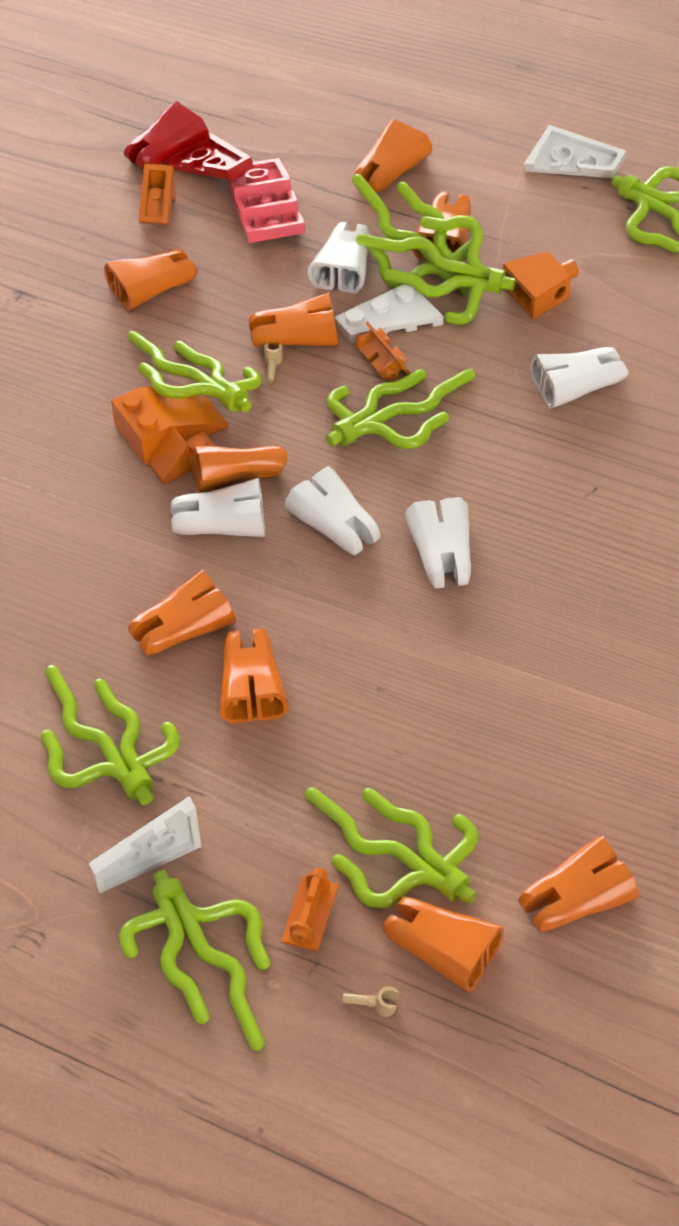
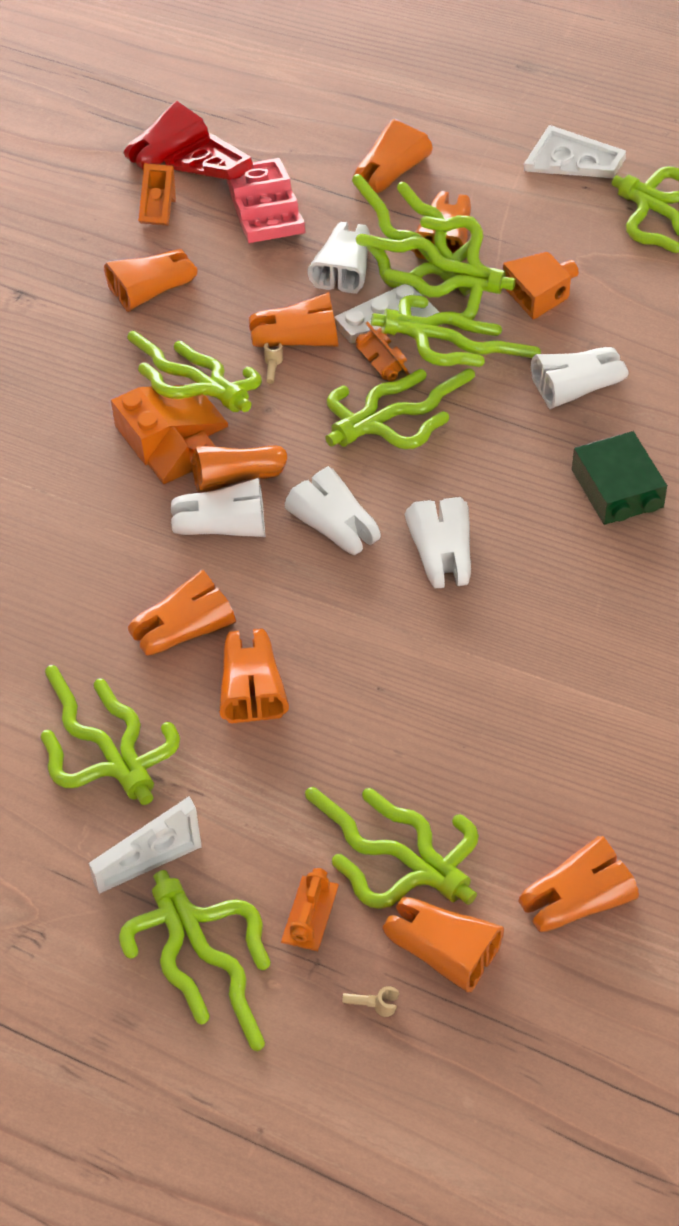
(422, 327): none -> lime plant
(619, 477): none -> dark green brick

